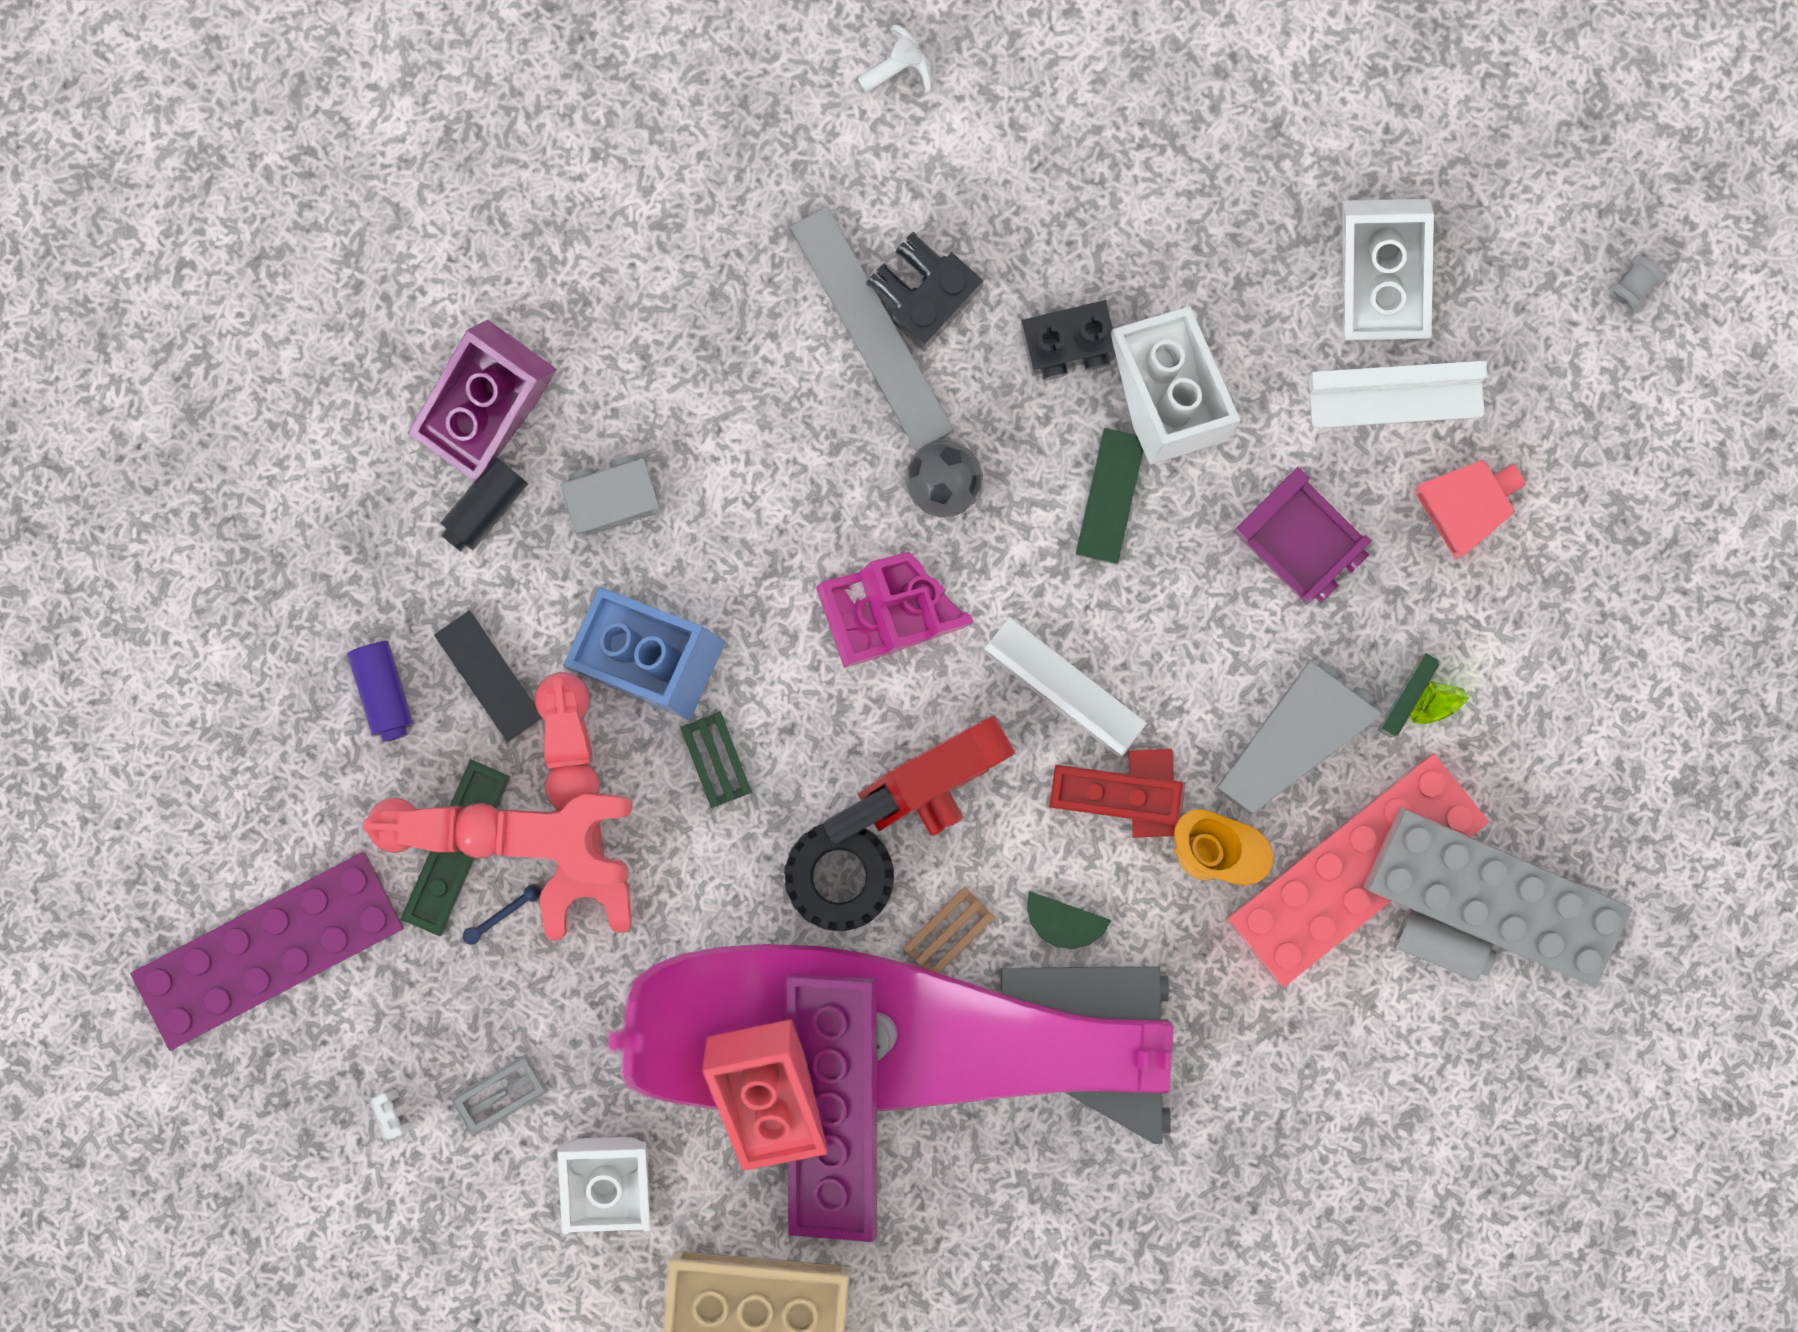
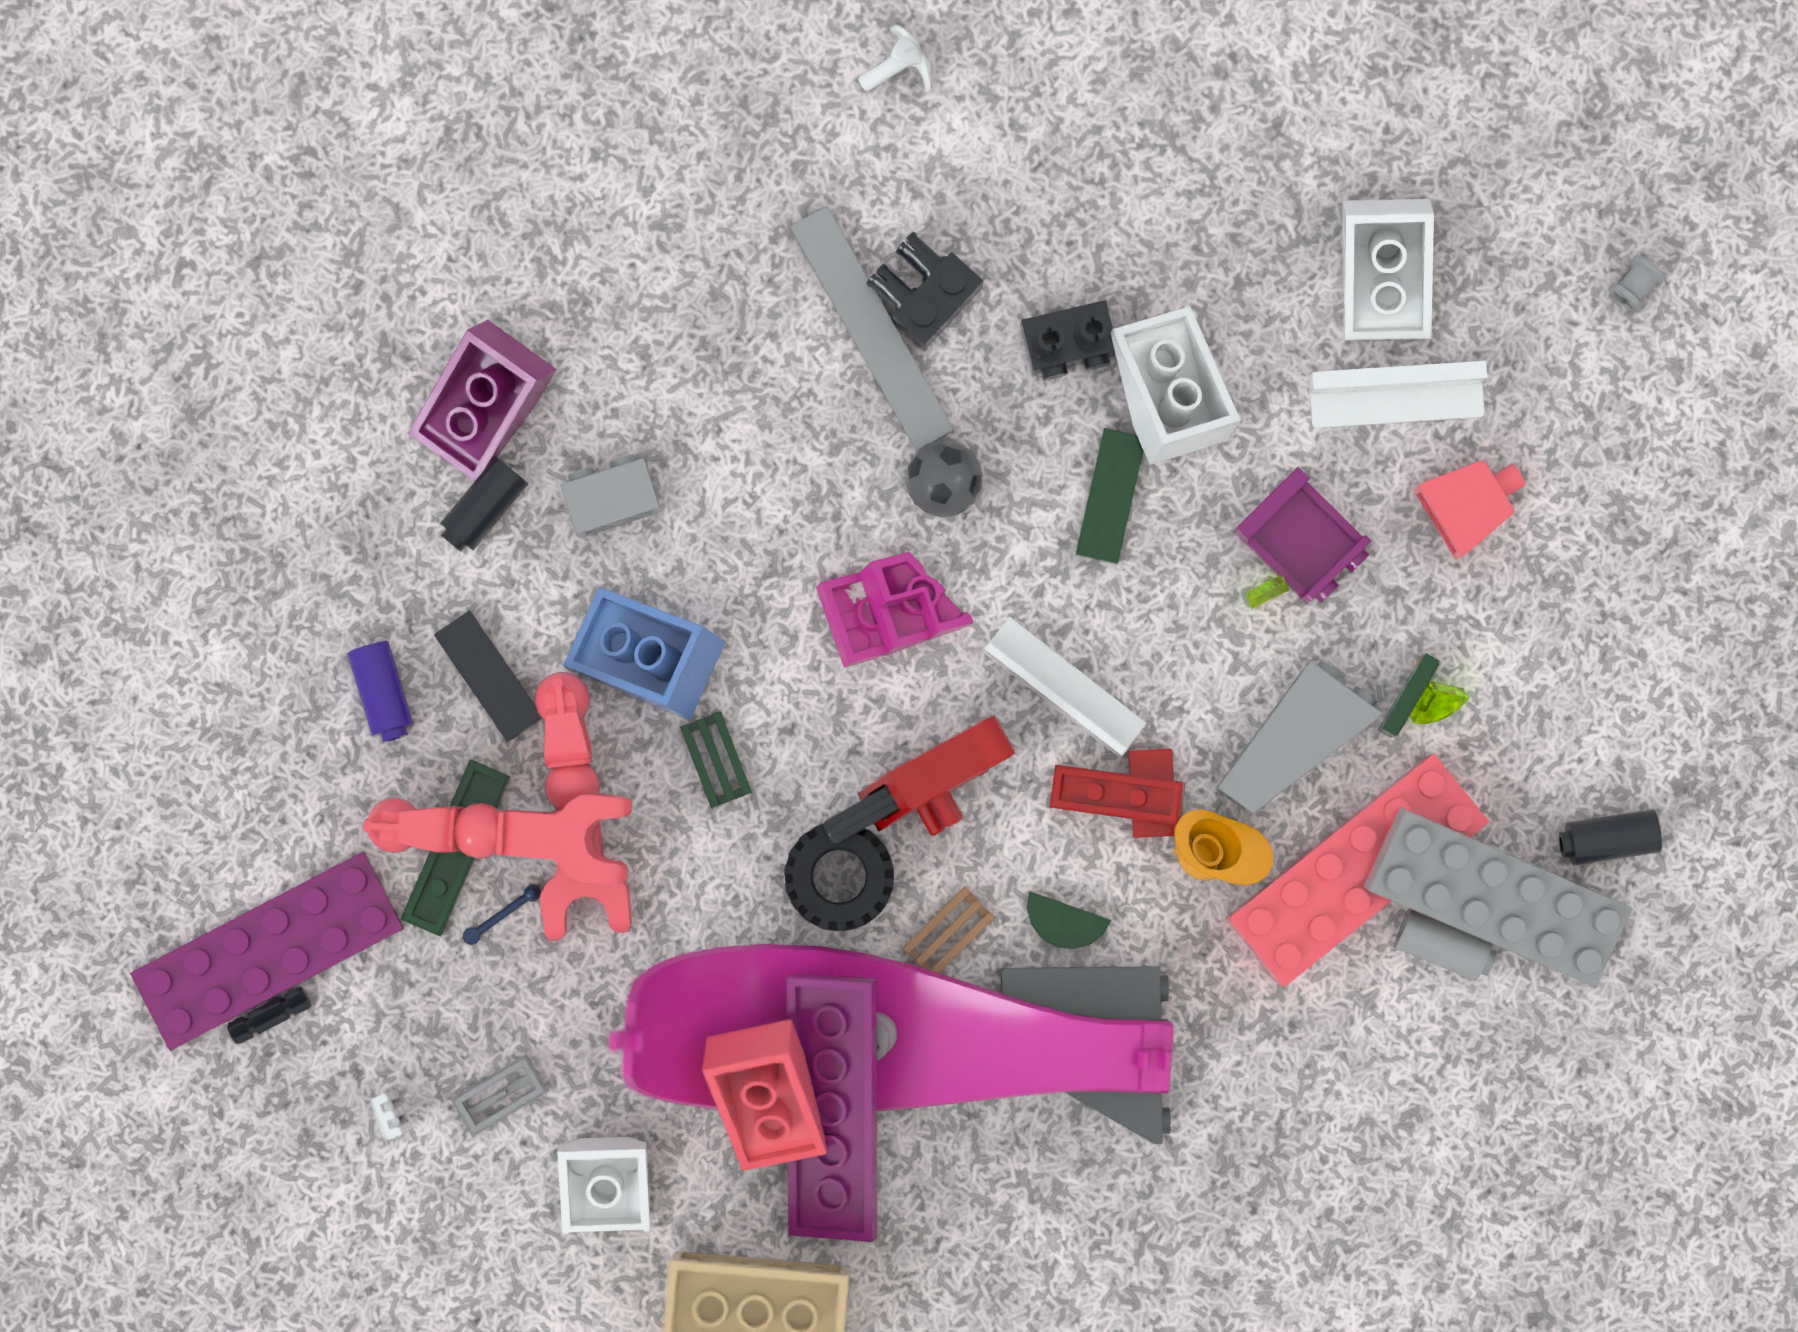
(269, 1015): none -> black axle
(1267, 592): none -> clear neon green tile
(1611, 837): none -> black brick

